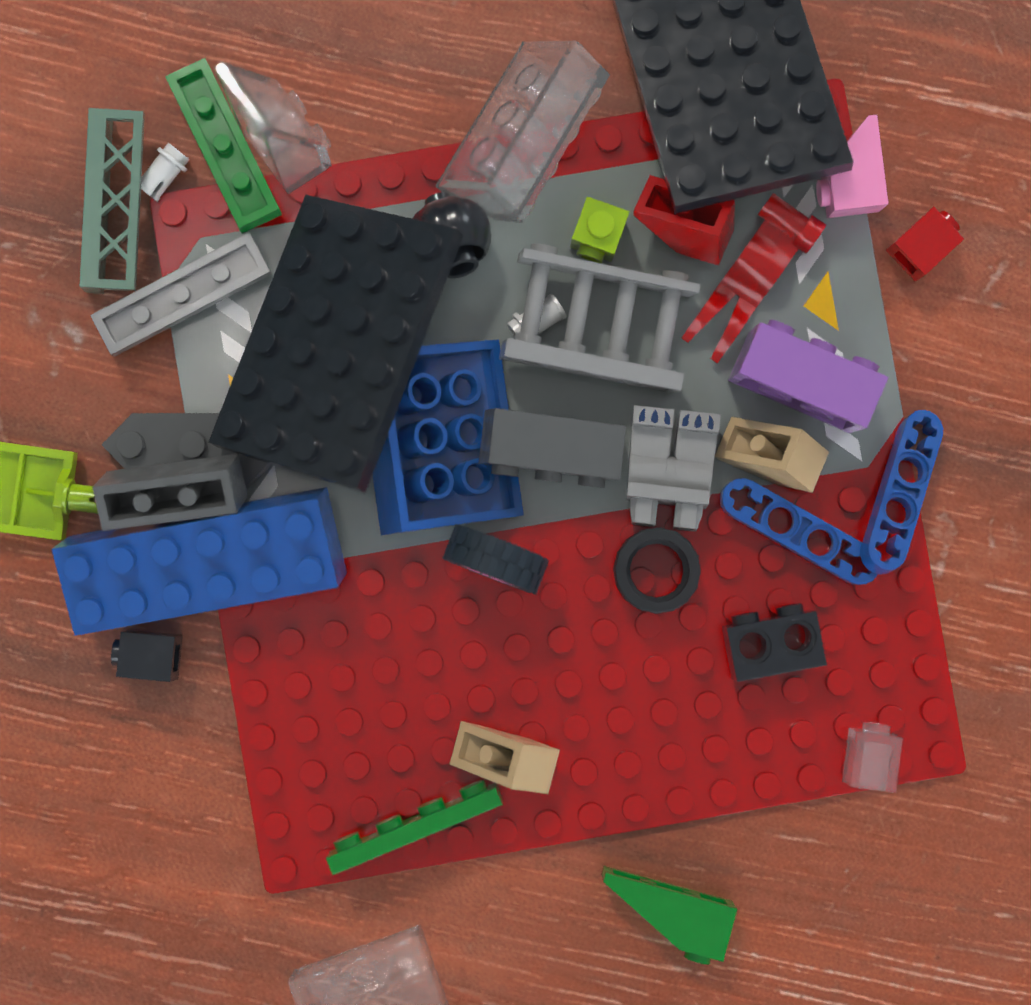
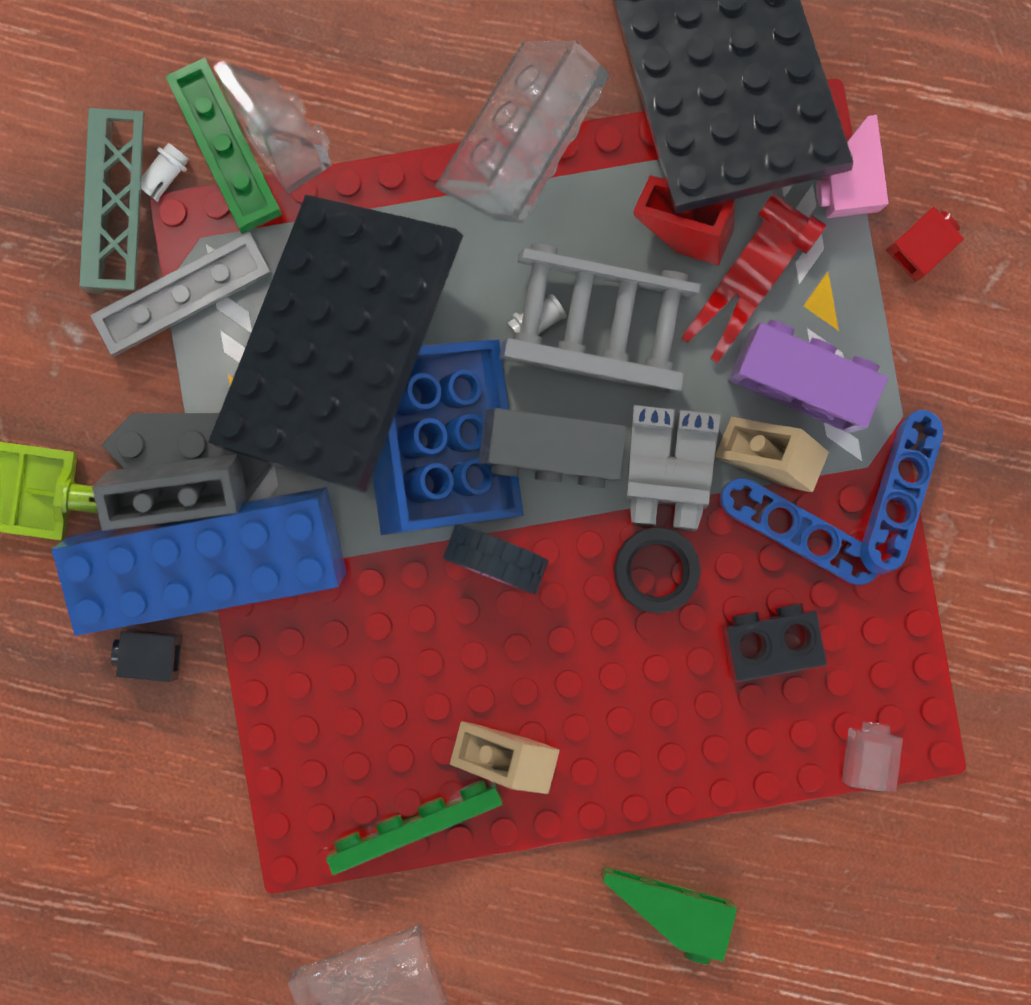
(469, 220): black plant -> none
(598, 230): lime brick -> none

